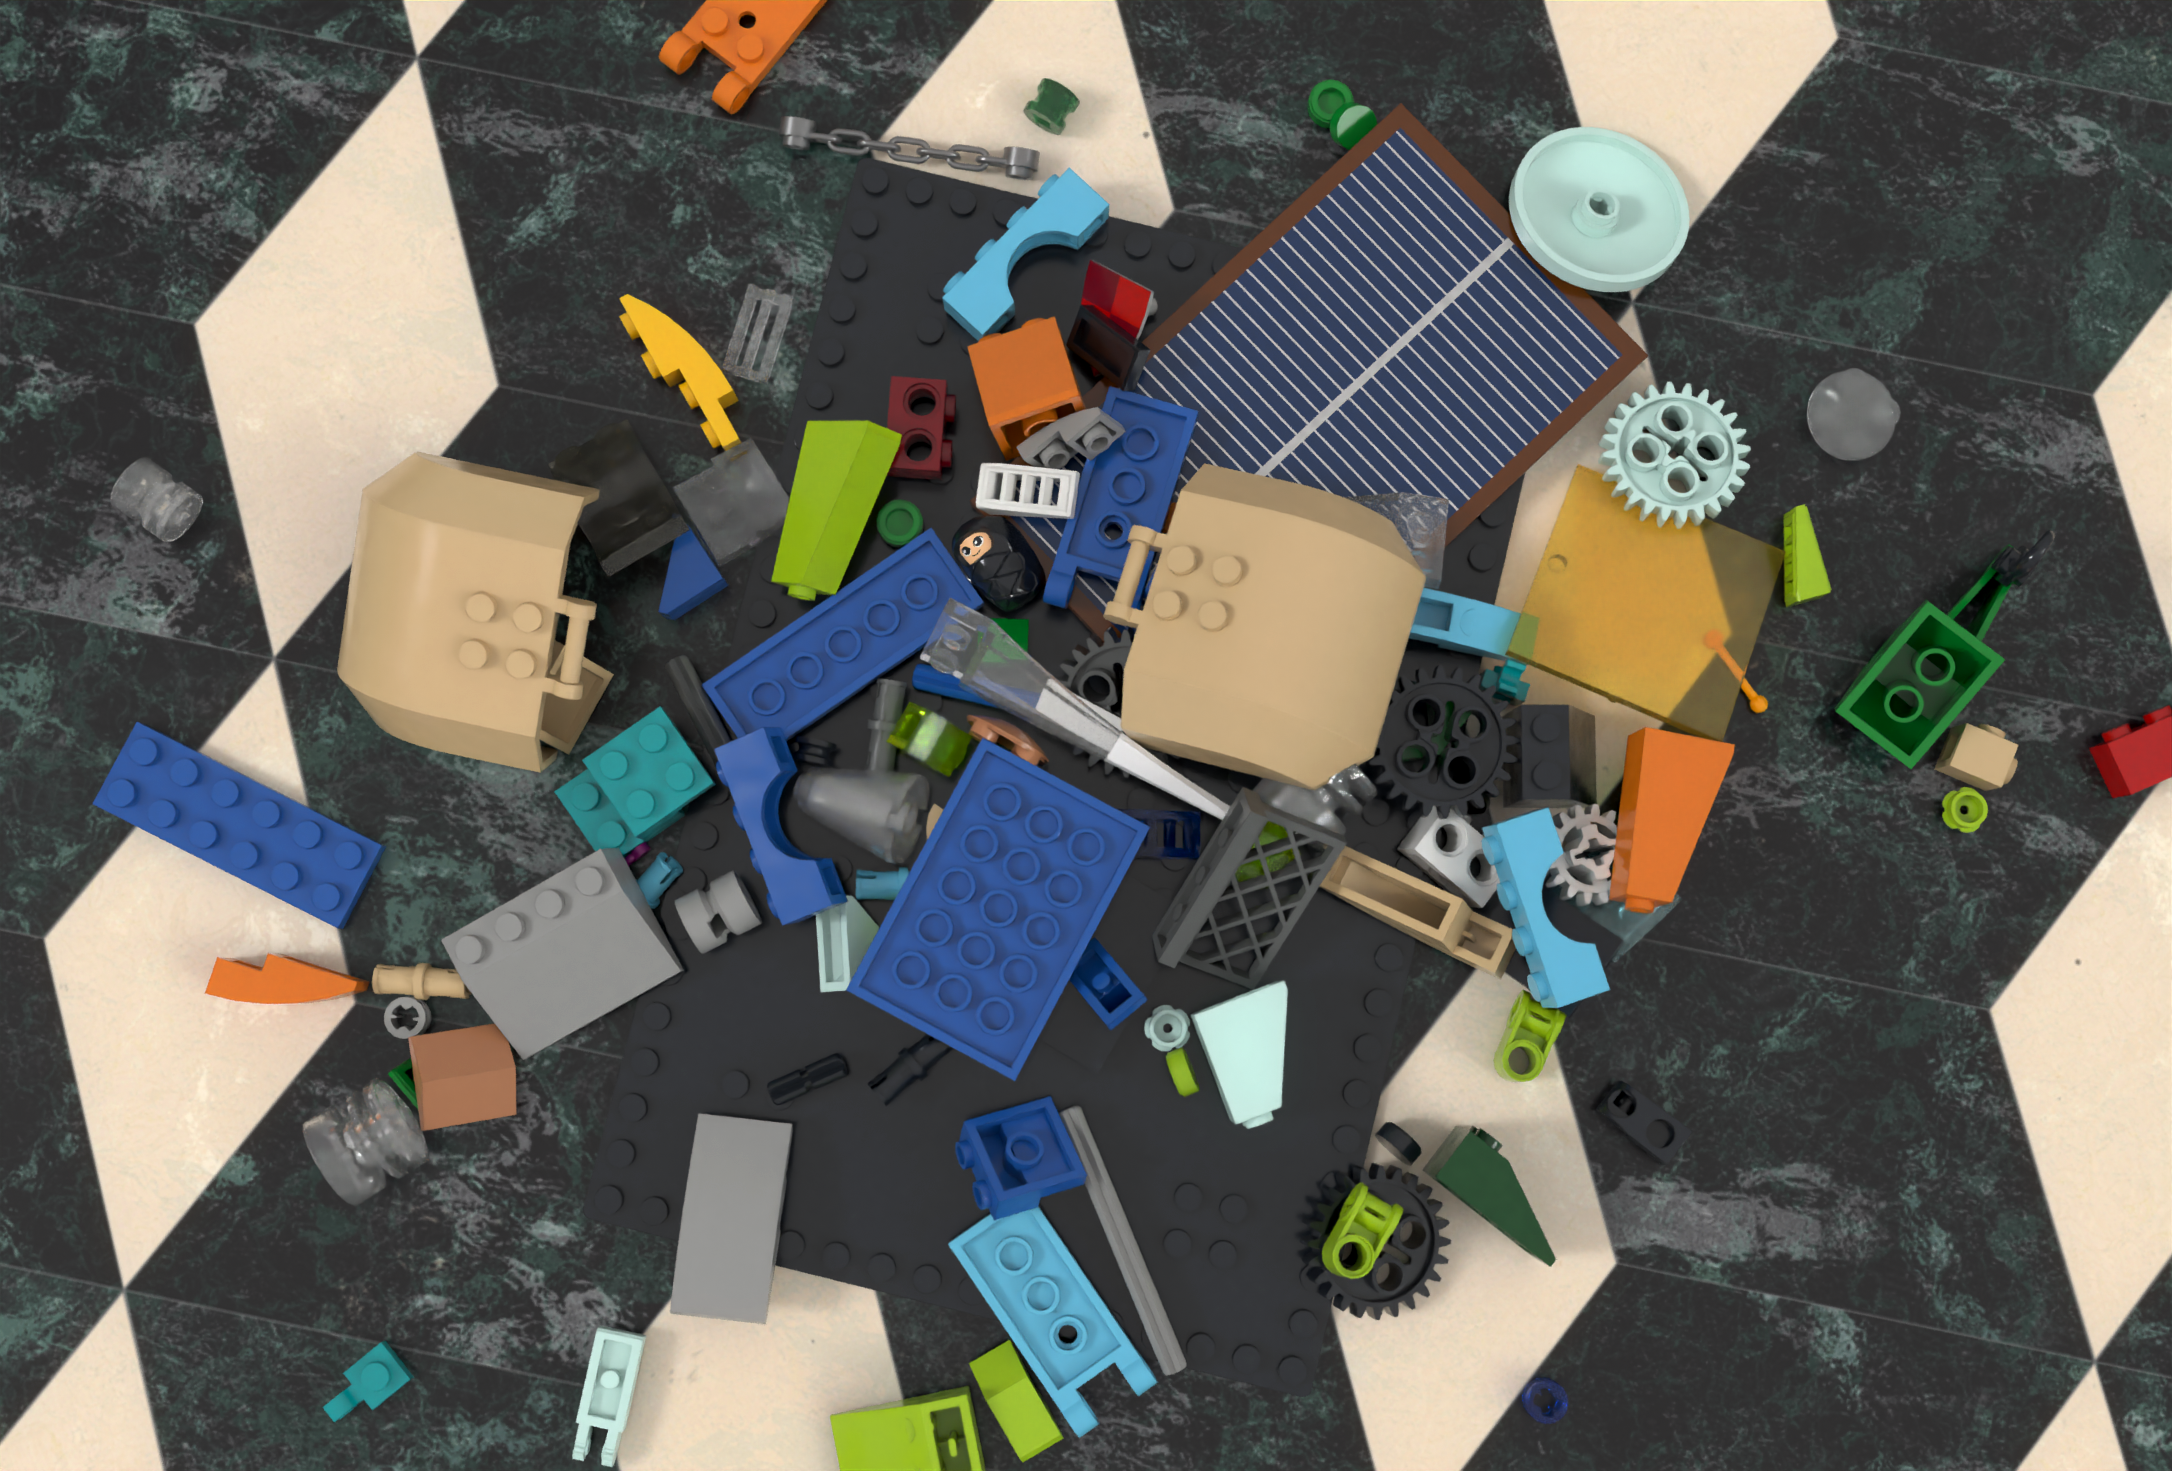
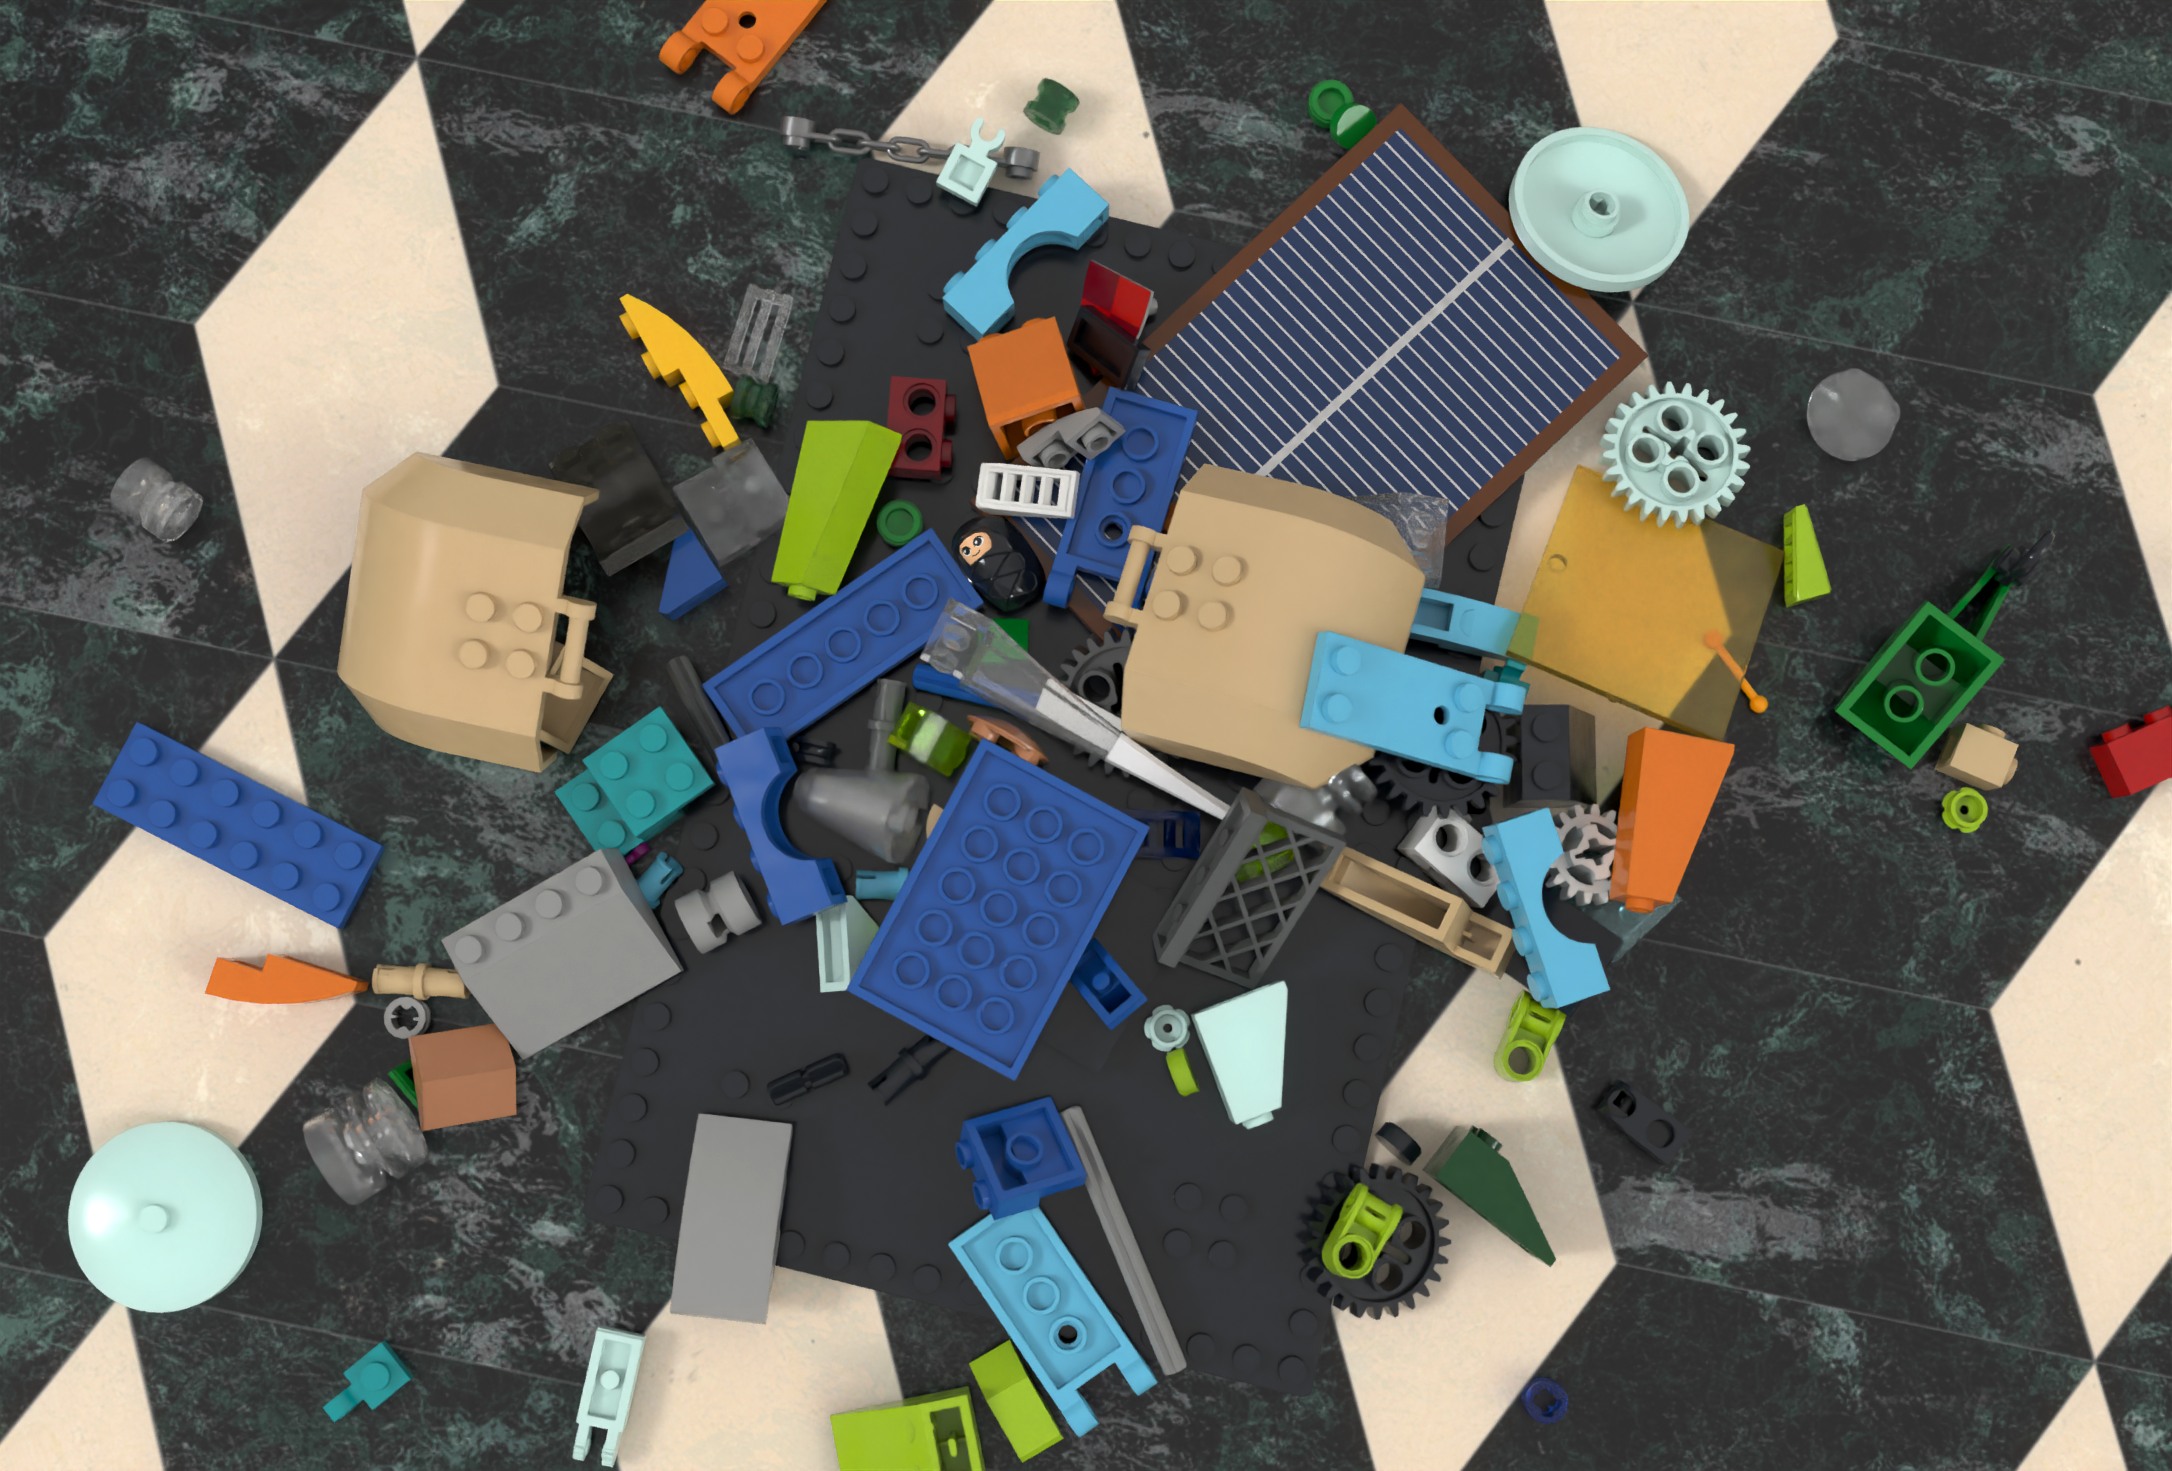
(165, 1216): none -> light aqua dish
(754, 400): none -> clear green wheel
(969, 168): none -> light aqua plate
(1390, 705): none -> medium azure hinge

